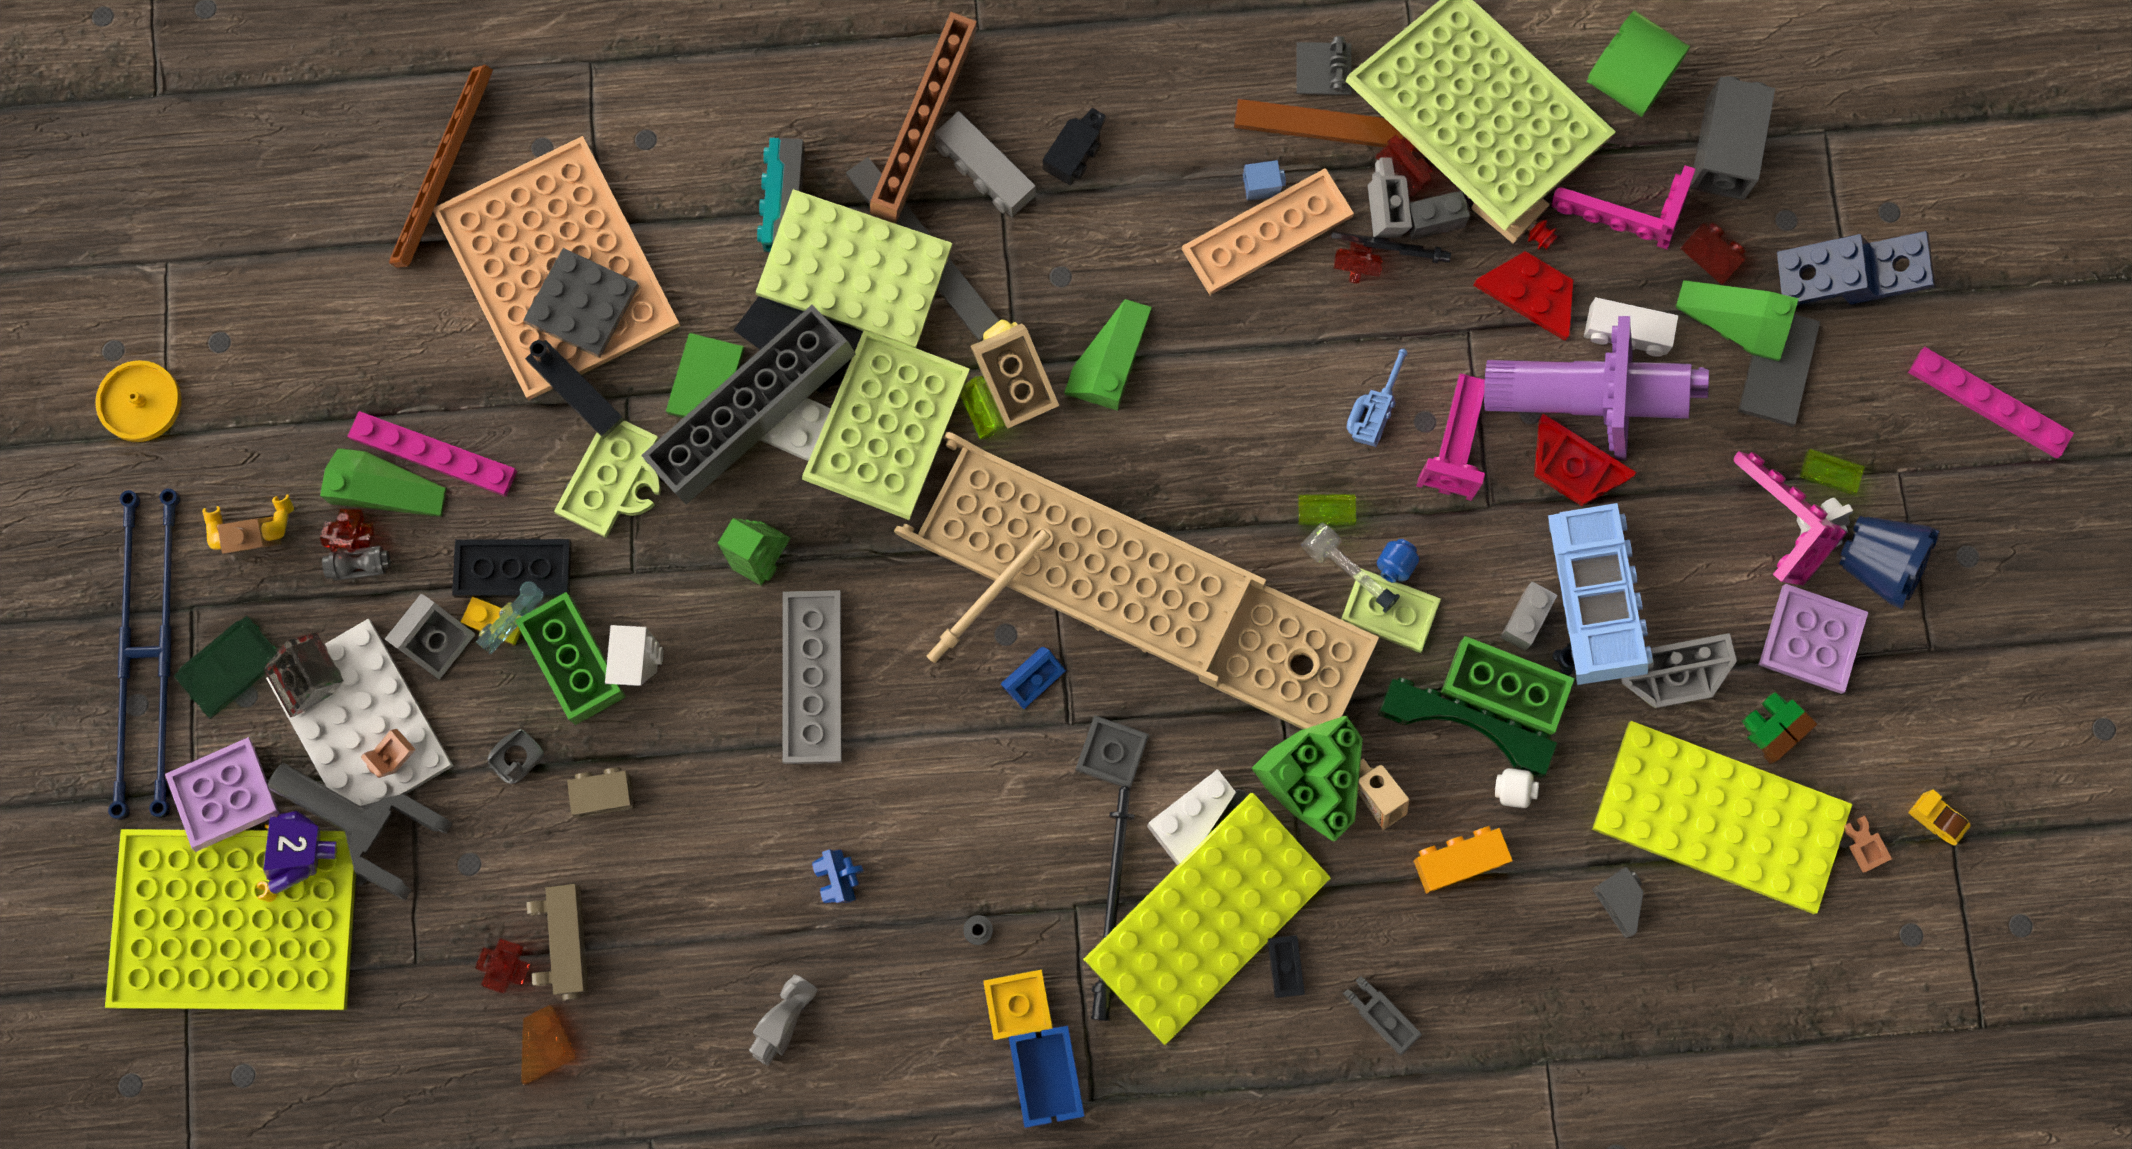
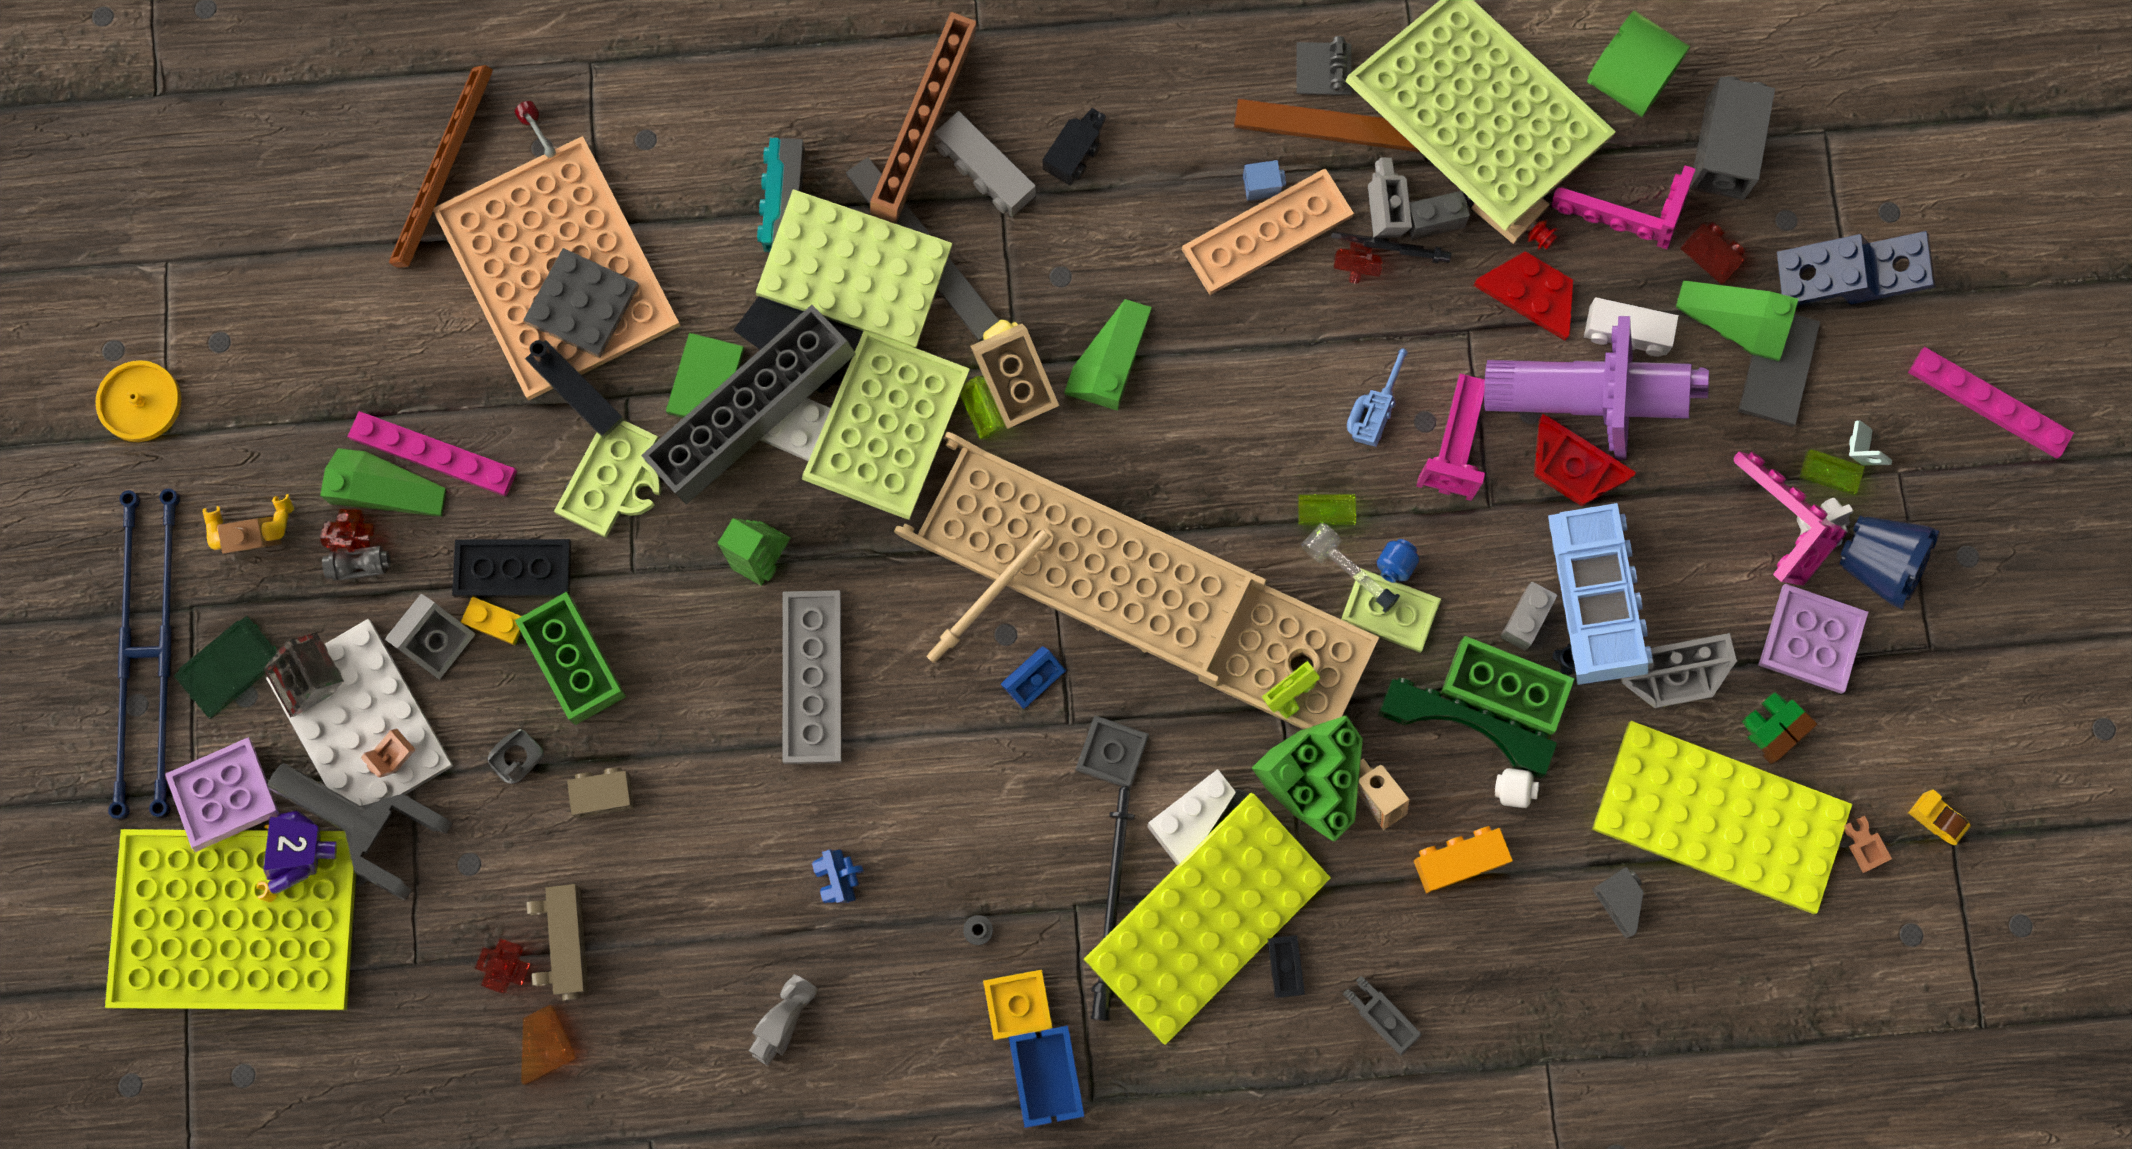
(494, 634): clear light blue plate -> none
(530, 119): none -> hinge
(632, 655): white wedge -> none
(1282, 695): none -> lime hinge
(1406, 164): clear red bracket -> none
(1860, 446): none -> light aqua bracket

